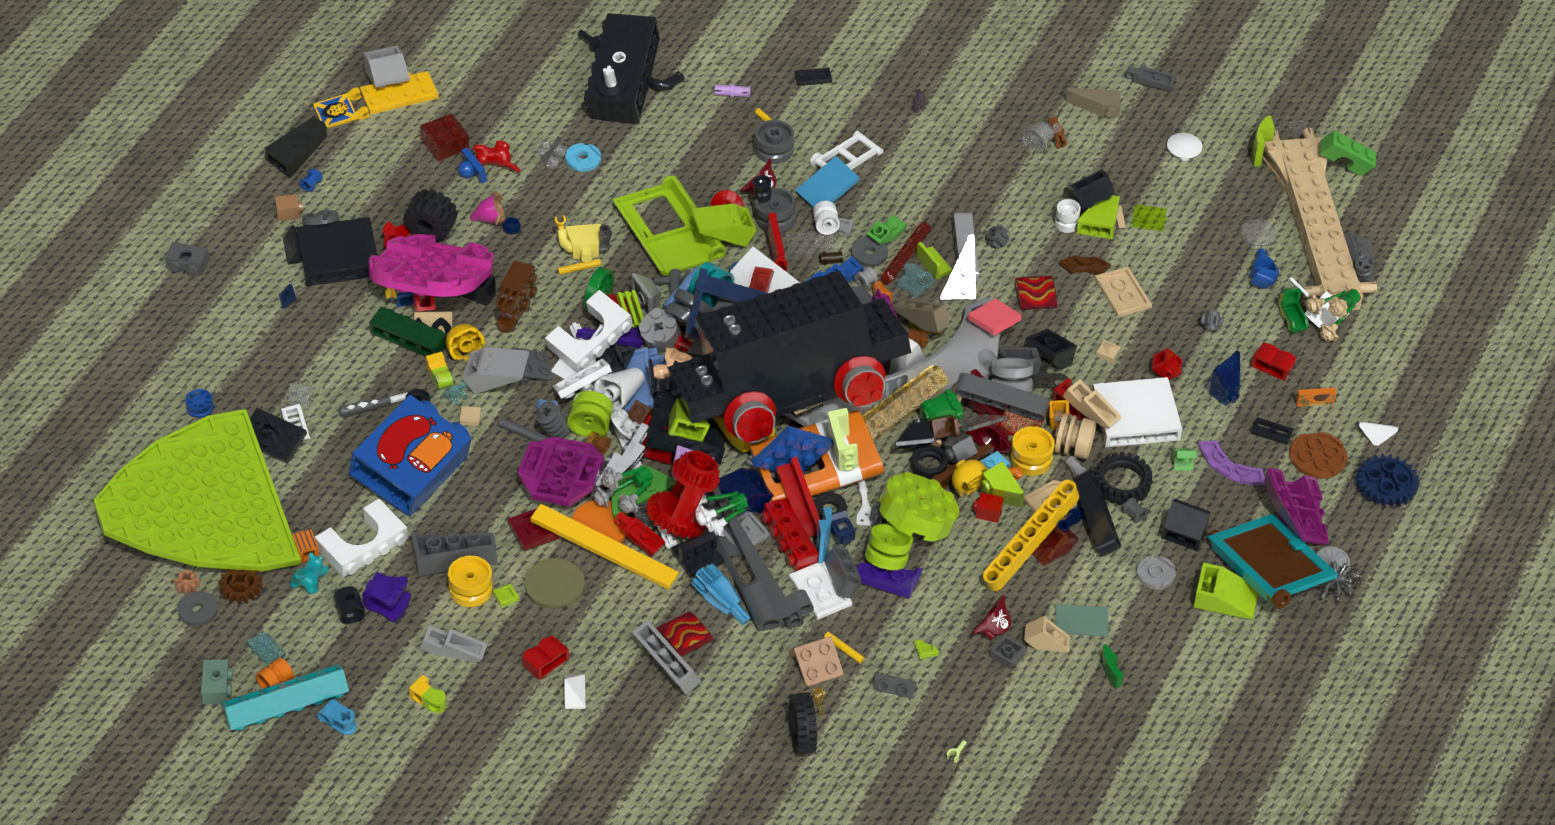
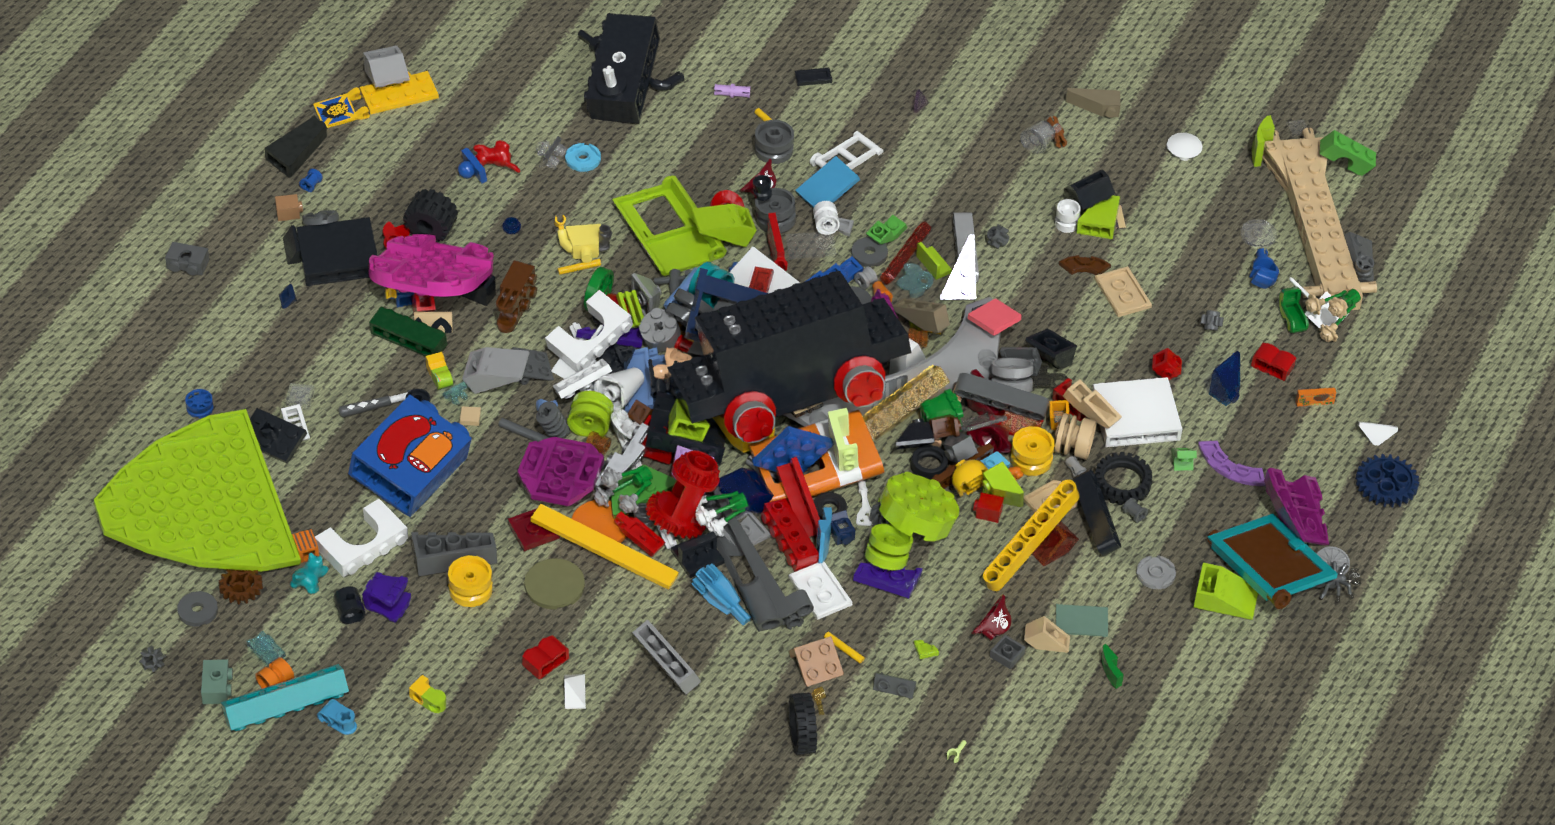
(147, 658): none -> dark grey gear
(187, 582): nougat gear -> none
(444, 137): clear red brick -> none
(452, 645): light grey slope -> none
(464, 337): yellow cylinder -> none
(489, 210): dark pink hat -> none
(506, 595): lime tile -> none
(685, 633): slope -> none
(830, 257): dark brown pin -> none
(843, 571): dark grey beam -> none
(1036, 292): slope -> none
(1073, 517): clear blue pin -> none
(1108, 351): tan tile -> none
(1149, 217): clear neon green piece -> none
(1151, 77): dark grey hinge -> none
(1186, 525): black slope -> none
(1271, 433): black tile -> none
(1318, 455): dark orange tile -> none

